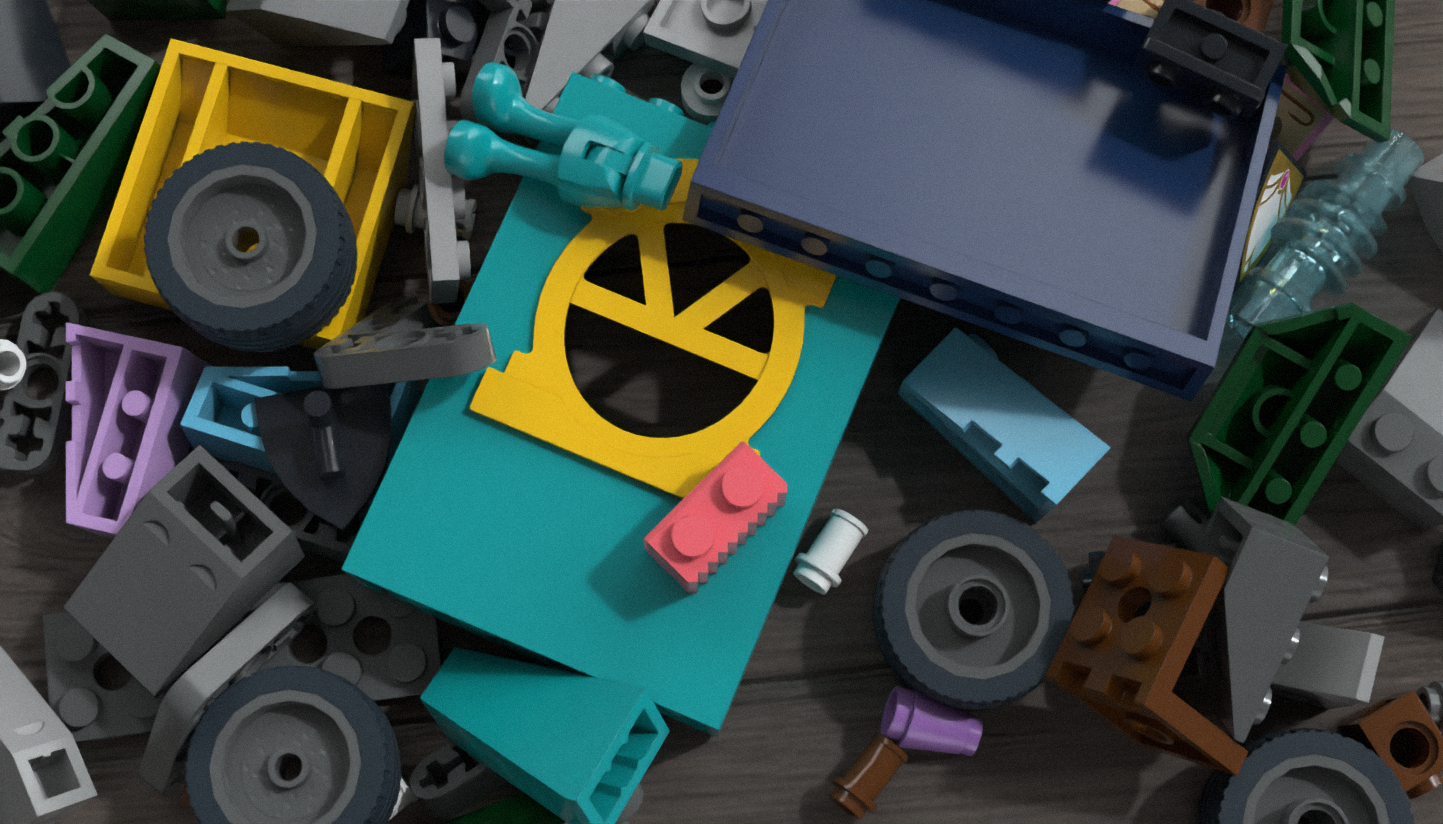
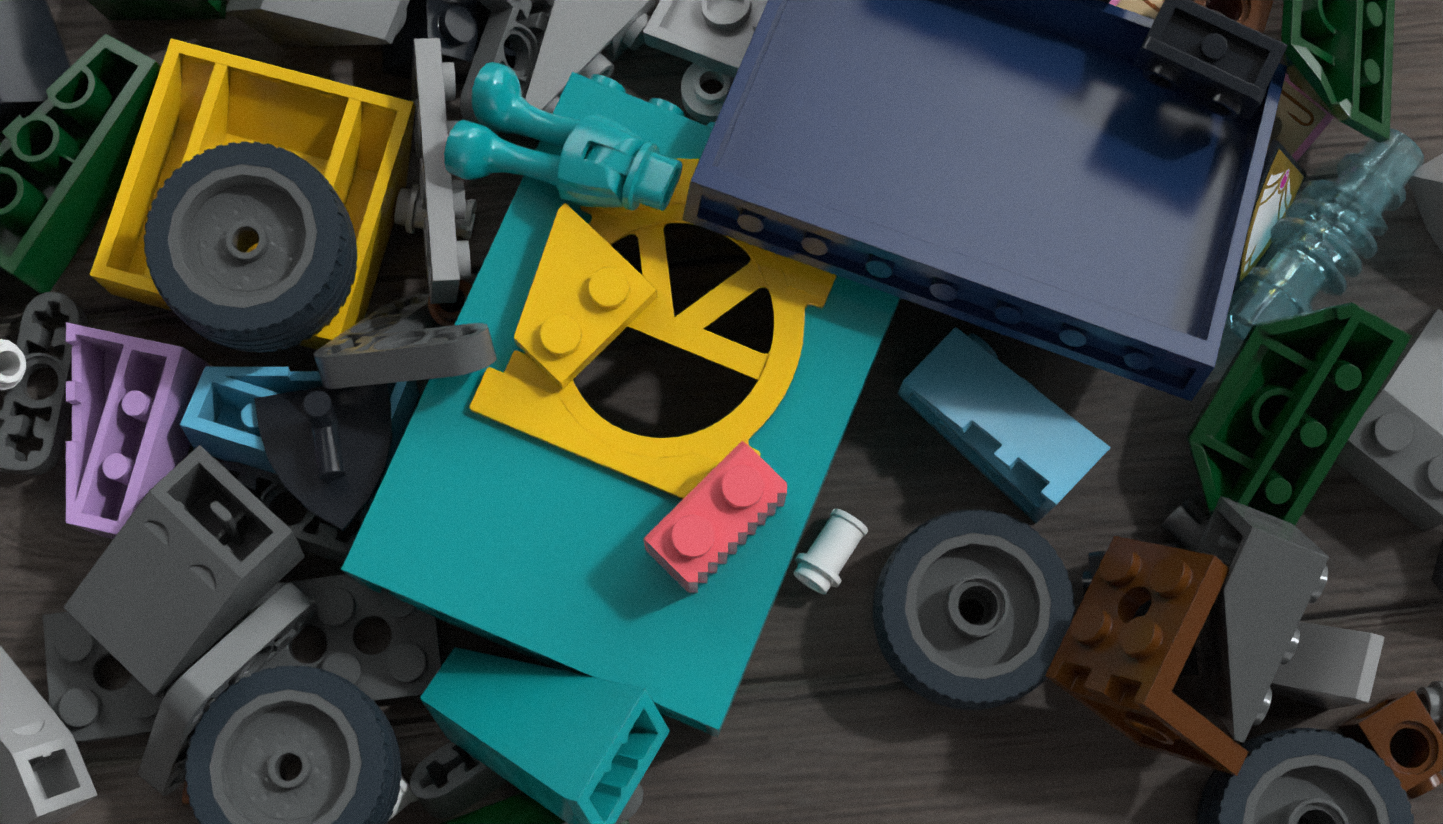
(578, 299): none -> yellow wing
(867, 777): reddish brown pin -> none
(929, 725): medium lavender cone -> none

